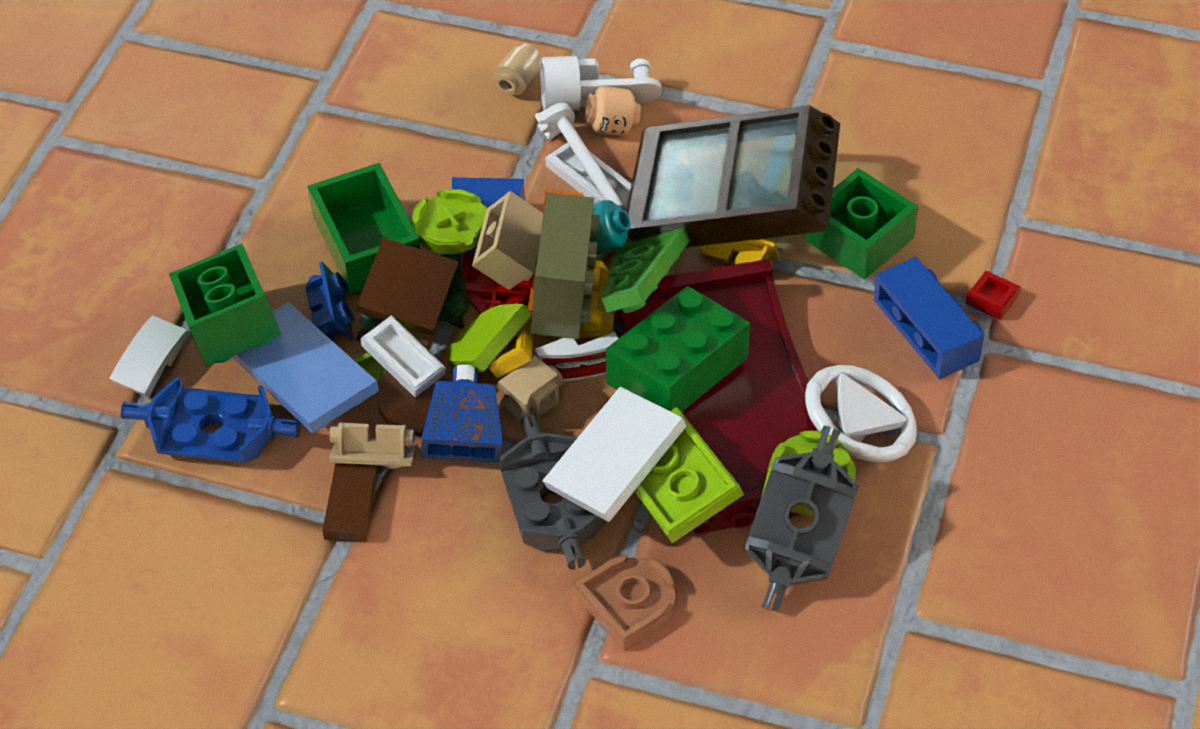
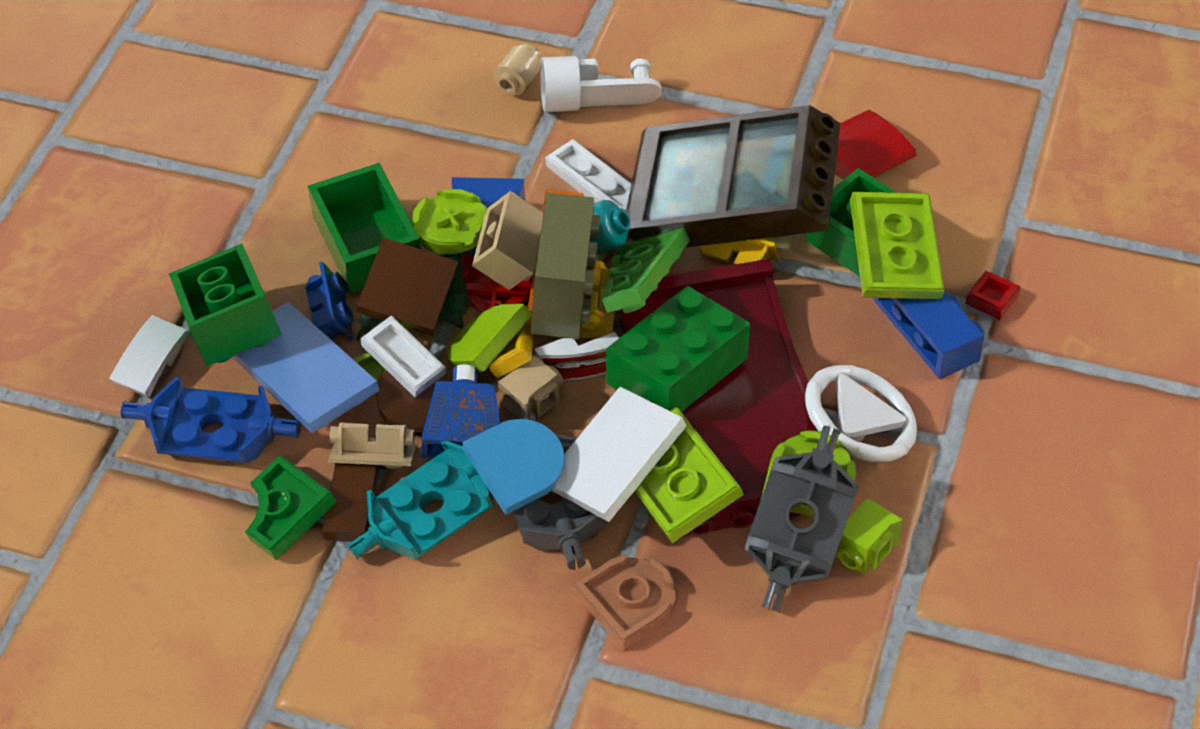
(287, 506): none -> green tile
(398, 513): none -> teal plate
(516, 461): none -> dark azure tile
(559, 120): white piece -> none
(612, 110): light nougat head -> none
(868, 537): none -> lime window
(870, 145): none -> red slope
(896, 245): none -> lime tile

